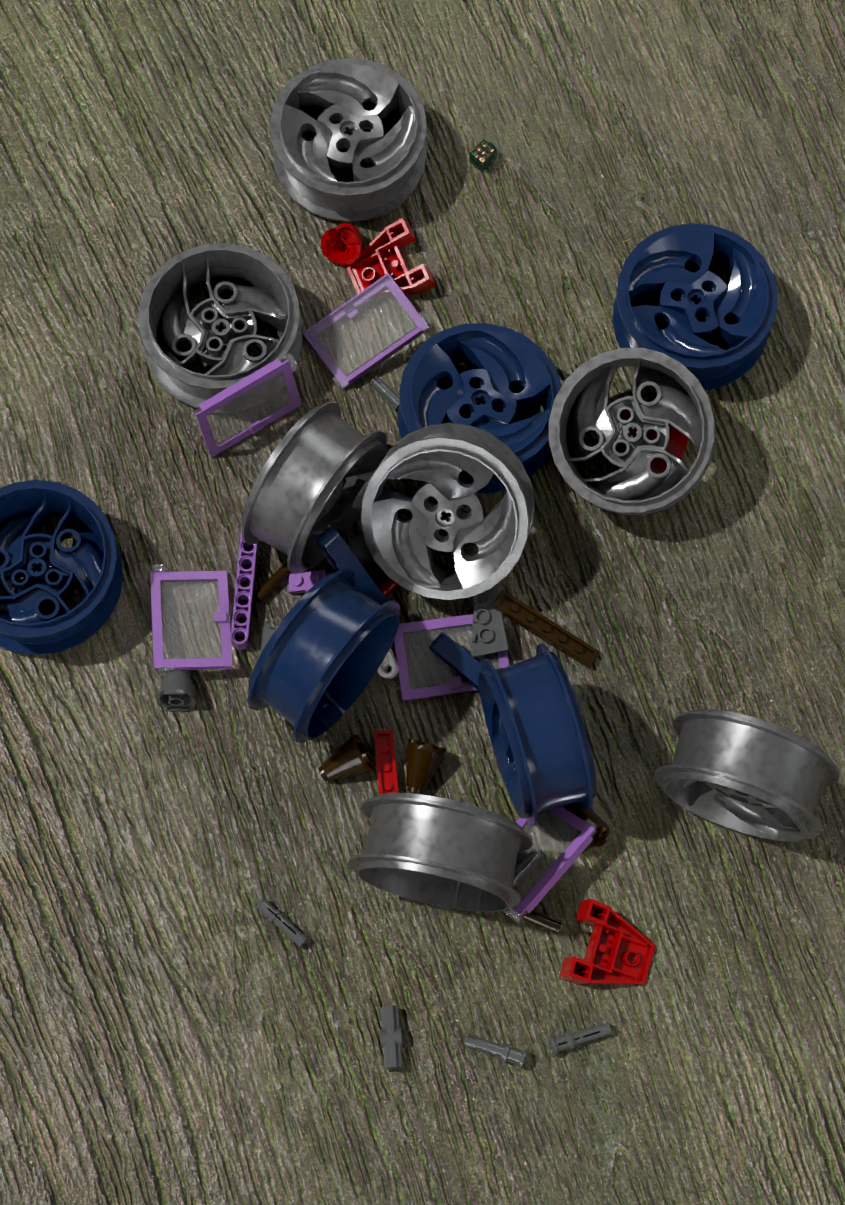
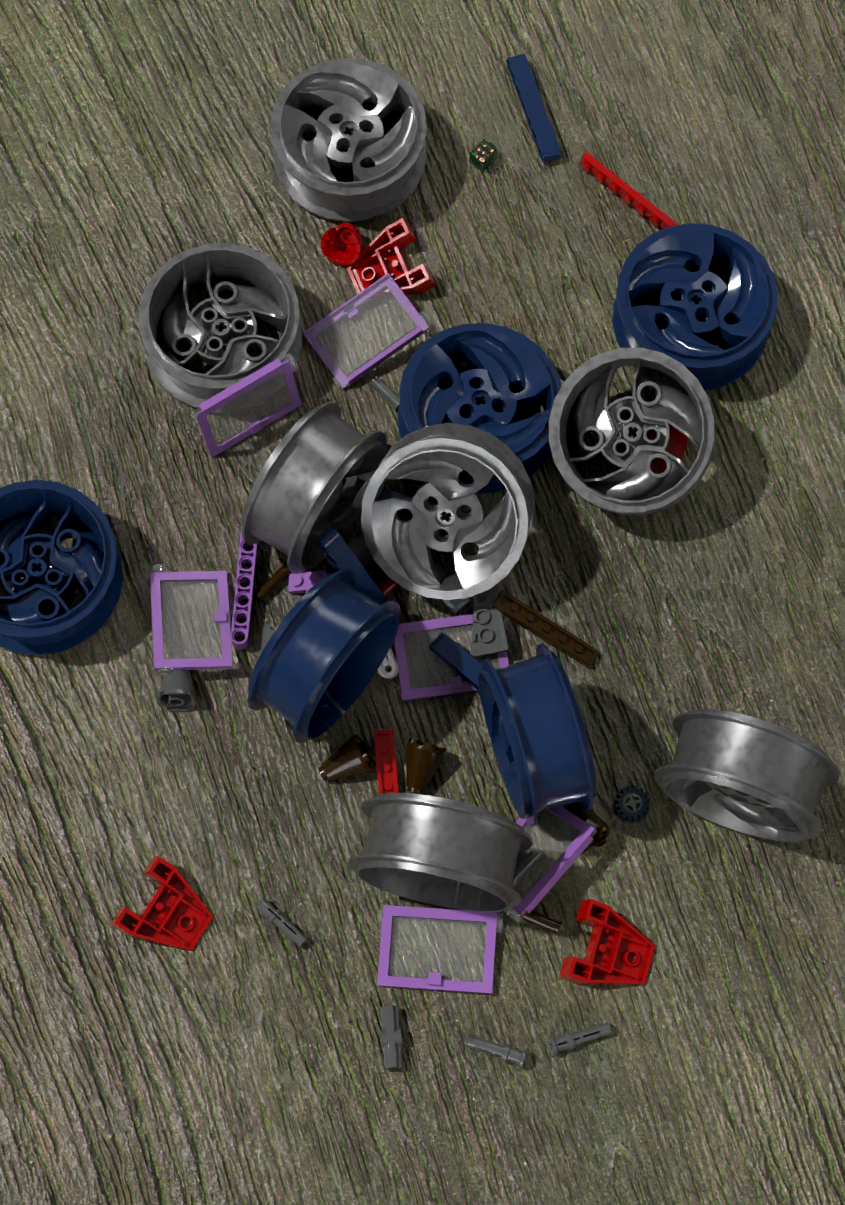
(172, 913): none -> red wedge
(438, 948): none -> clear door
(456, 604): none -> light aqua tile
(533, 108): none -> dark blue beam
(626, 192): none -> red plate
(634, 798): none -> black wheel

